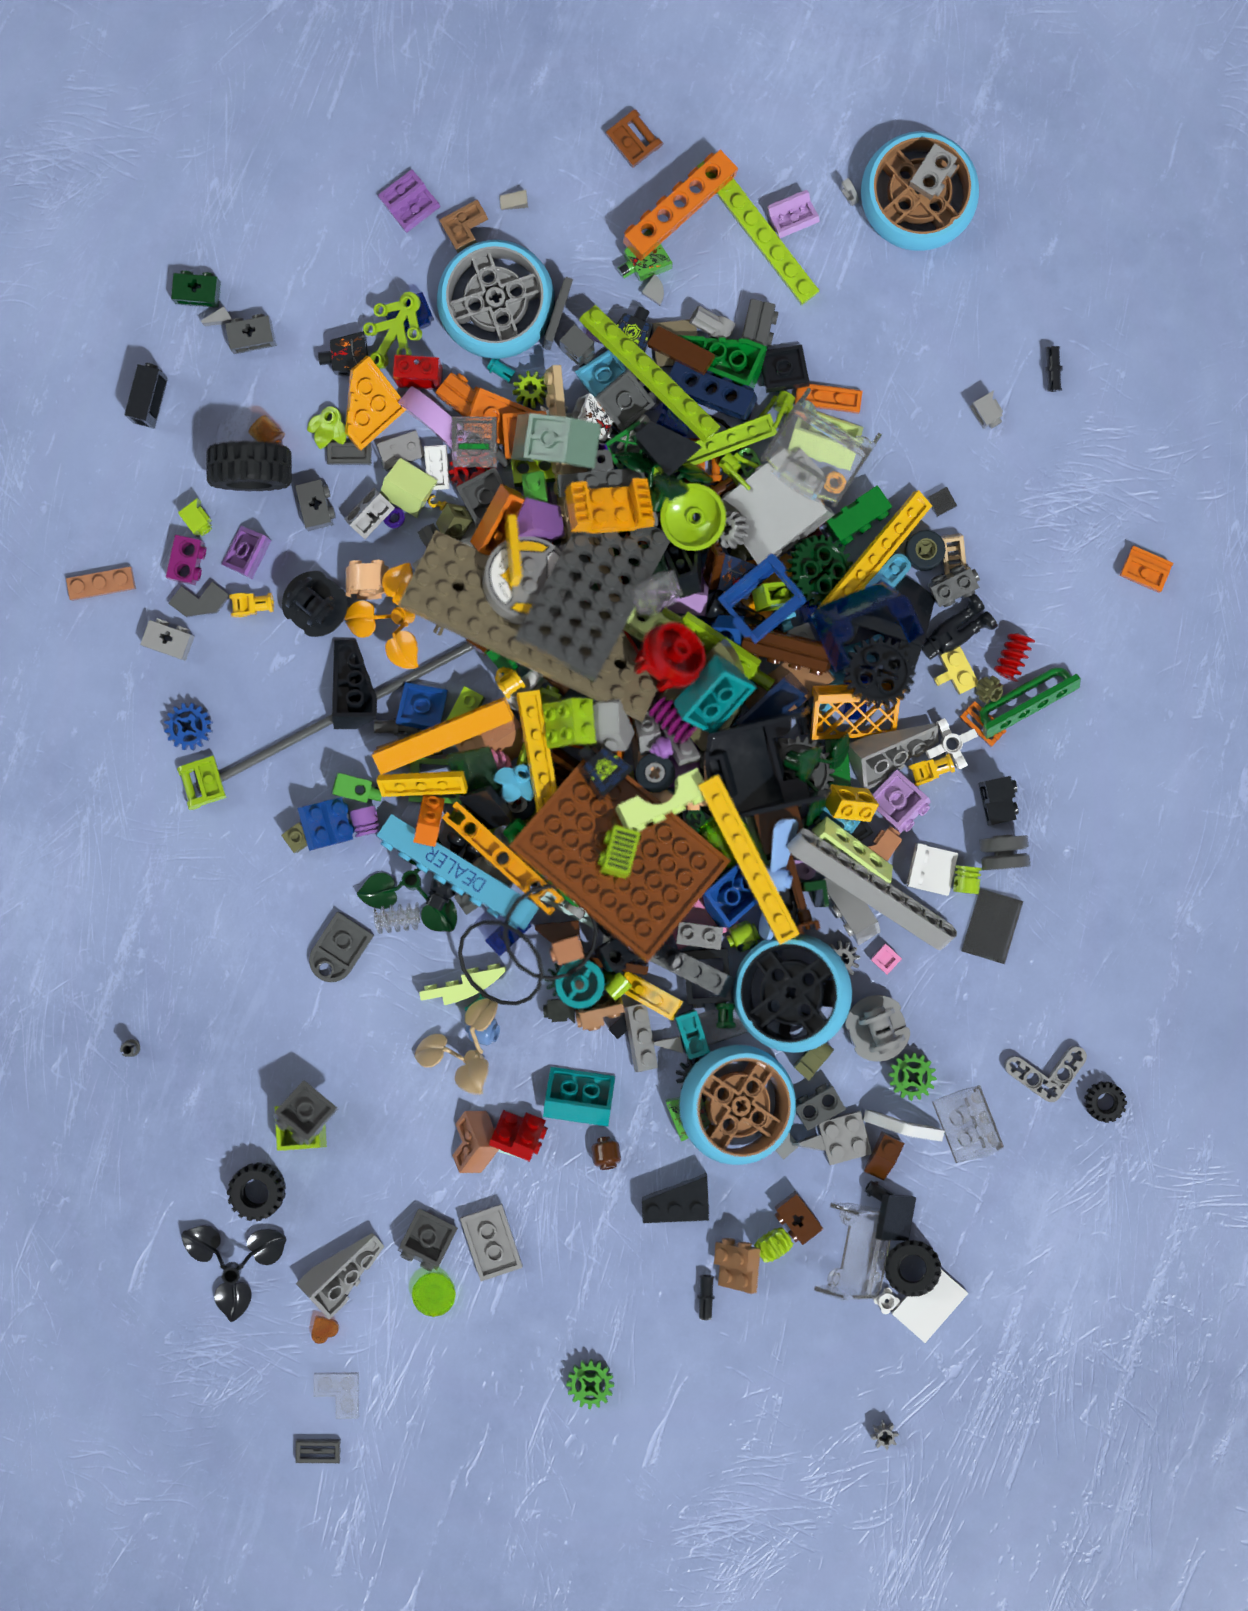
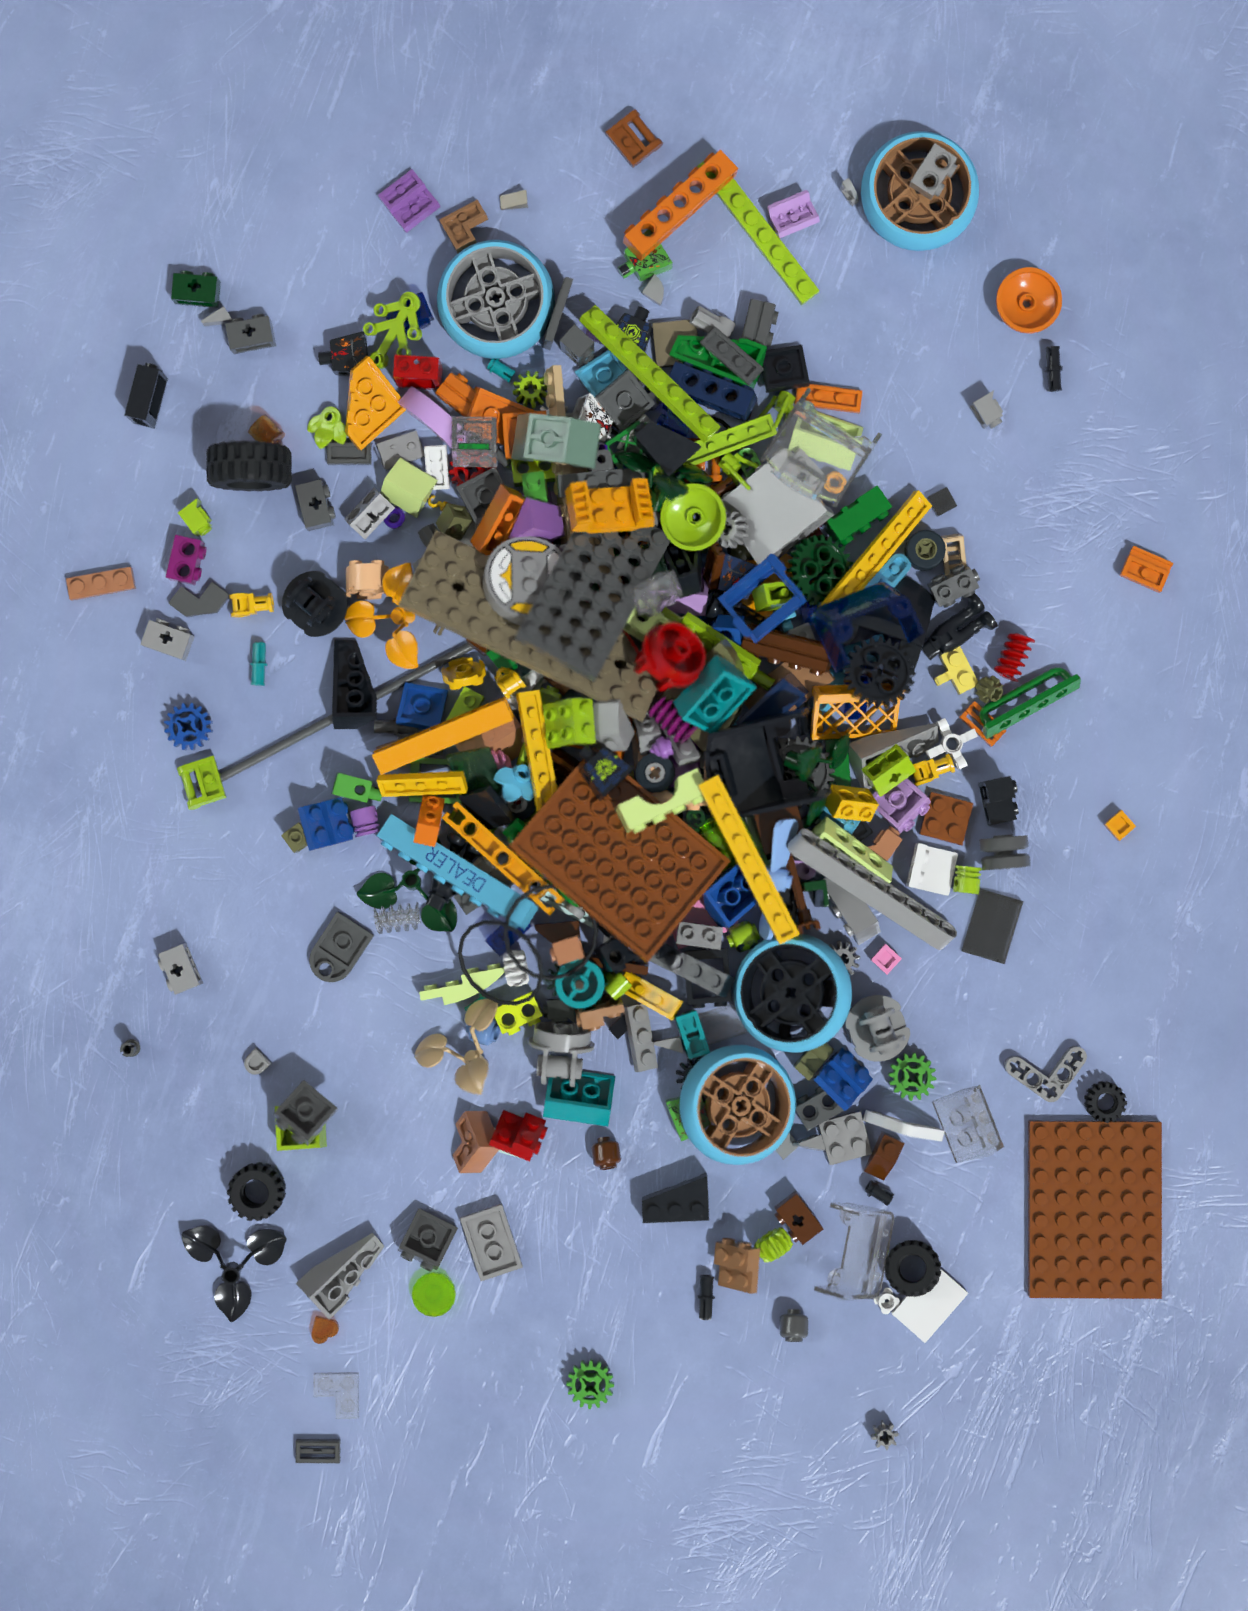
(188, 977): none -> light grey brick
(246, 552): medium lavender slope -> none
(256, 1062): none -> light grey tile
(258, 664): none -> teal axle
(463, 673): none -> yellow plate
(513, 550): yellow tile -> none
(513, 974): none -> white gear
(520, 1017): none -> neon yellow brick
(563, 1038): none -> light grey piece
(619, 851): lime brick -> none
(681, 350): reddish brown tile -> none
(725, 1016): dark green bush -> none
(731, 356): none -> dark grey tile
(793, 1326): none -> dark grey head
(843, 1078): none -> blue plate
(888, 770): none -> lime brick
(895, 1217): black tile -> none
(946, 818): none -> dark orange plate
(1032, 286): none -> orange dish
(1095, 1209): none -> dark orange plate
(1119, 825): none -> light orange plate

